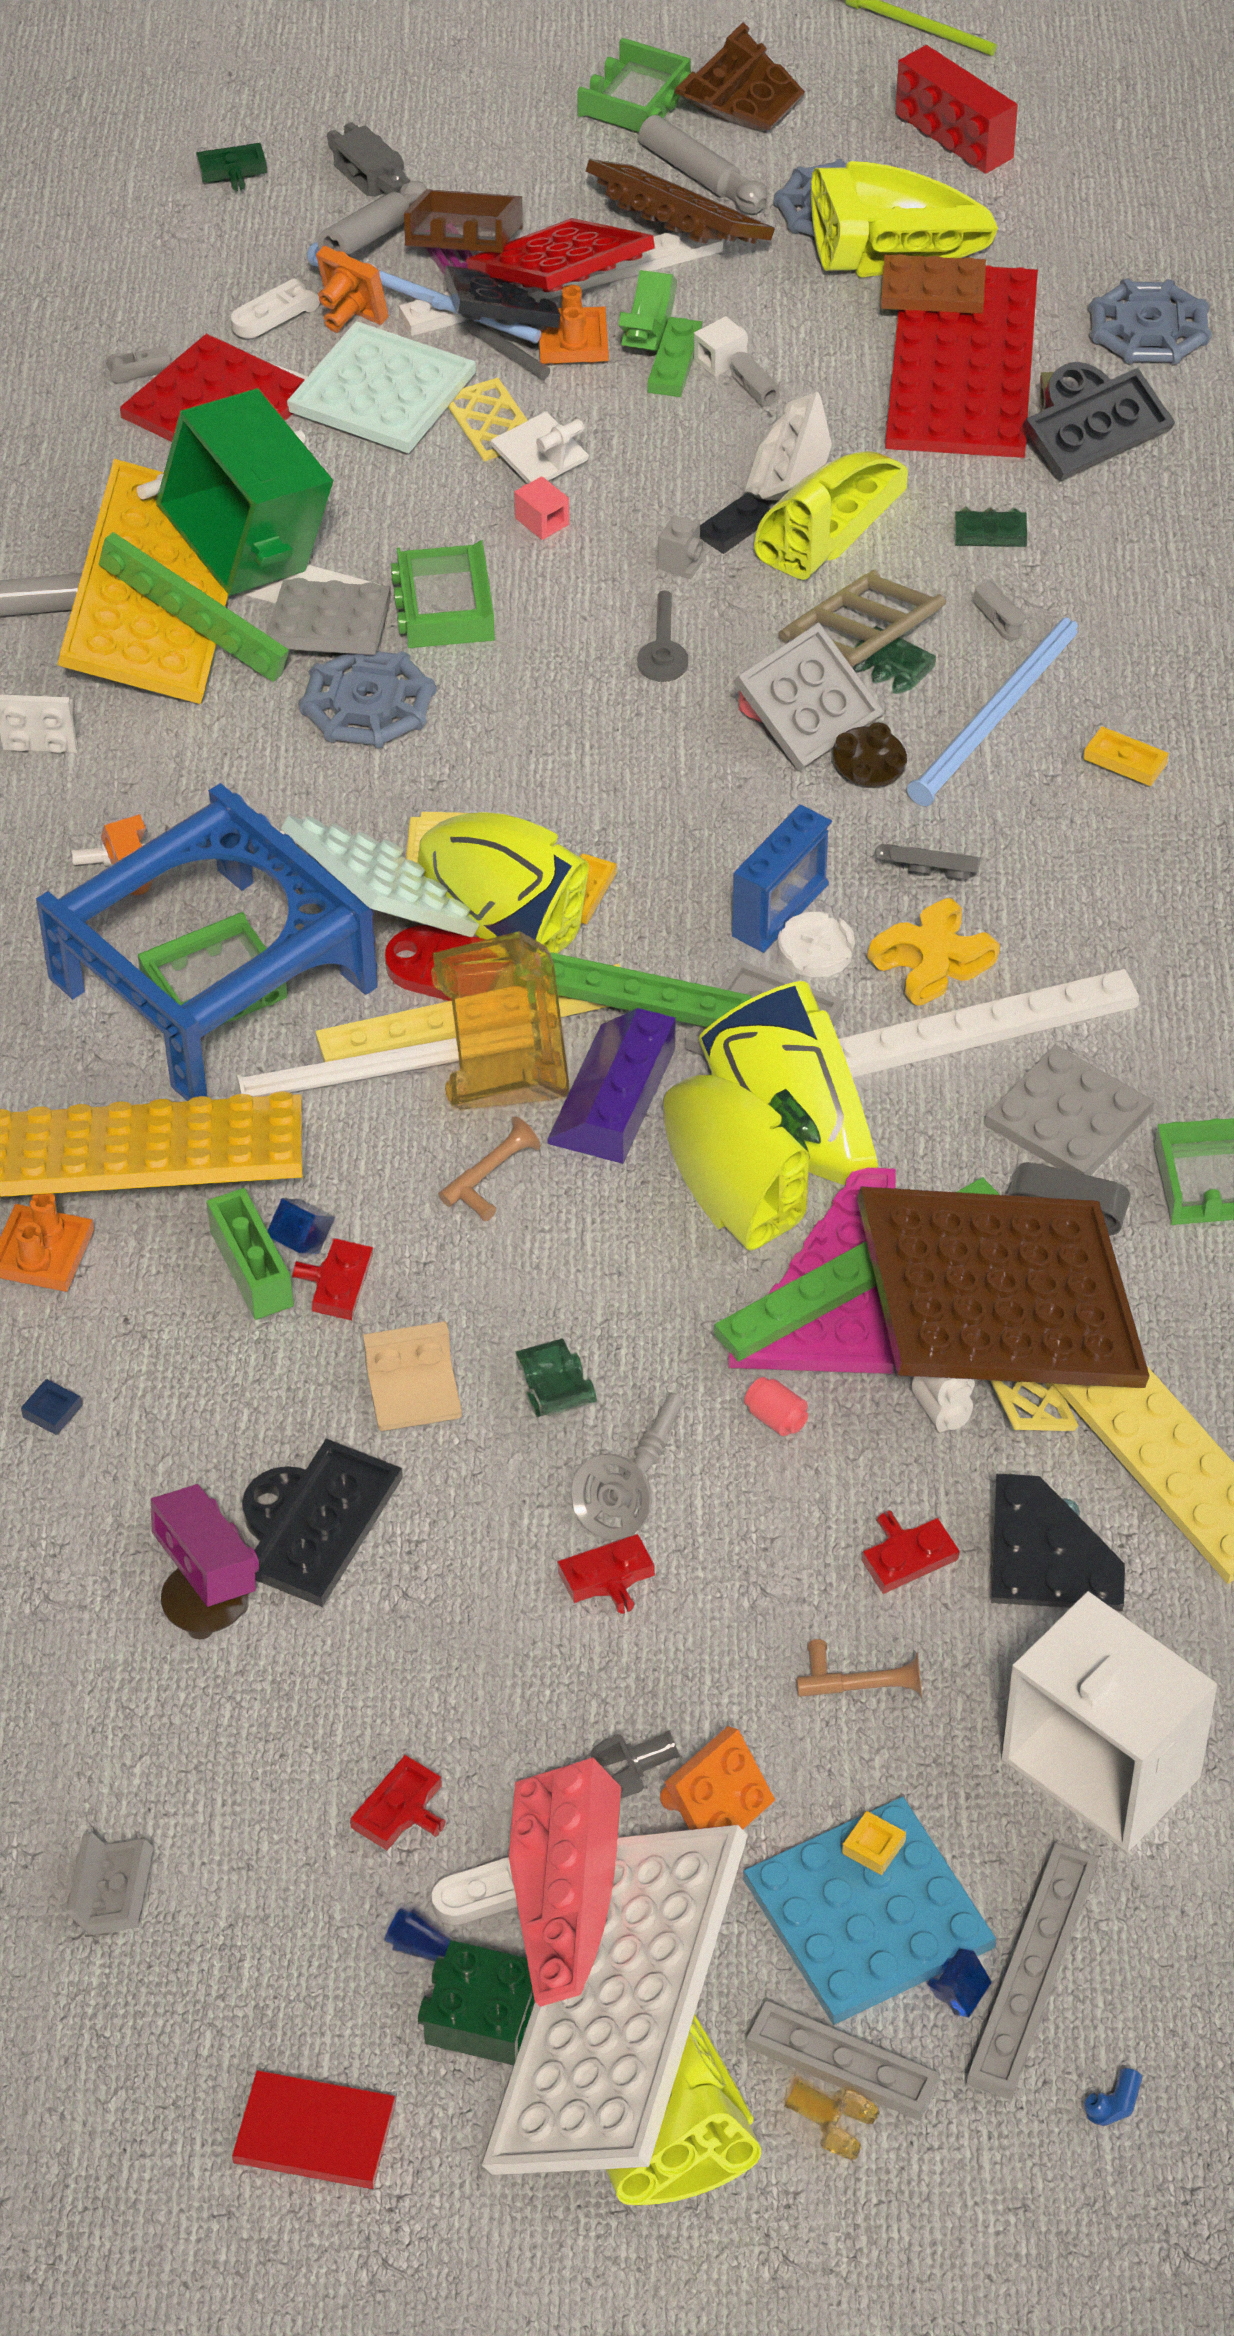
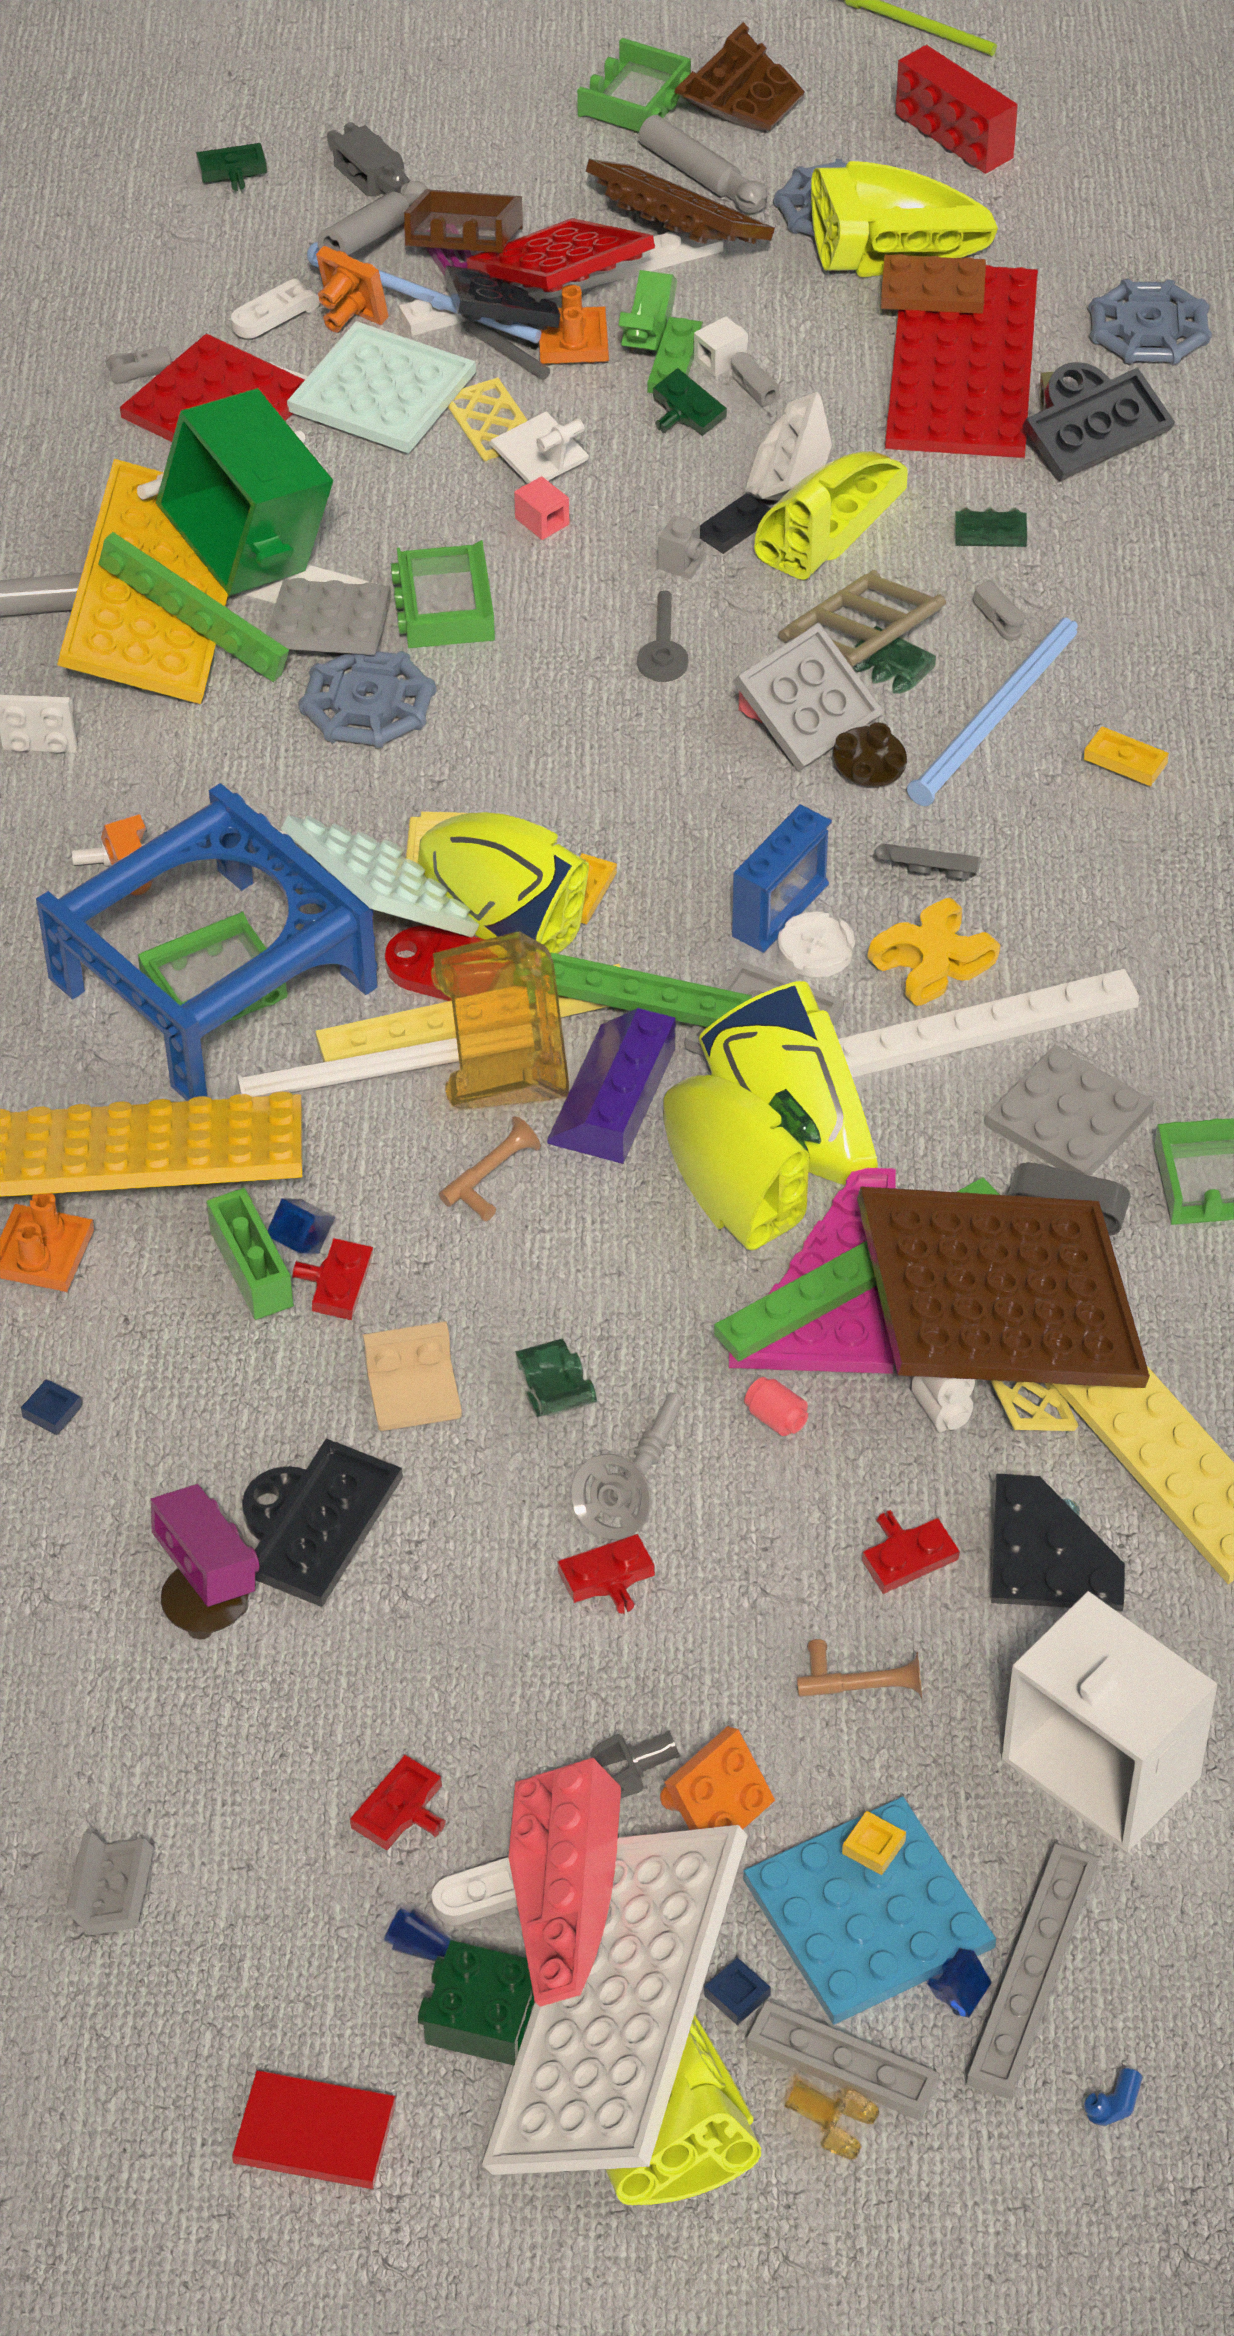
(687, 404): none -> dark green plate
(737, 1991): none -> dark blue plate

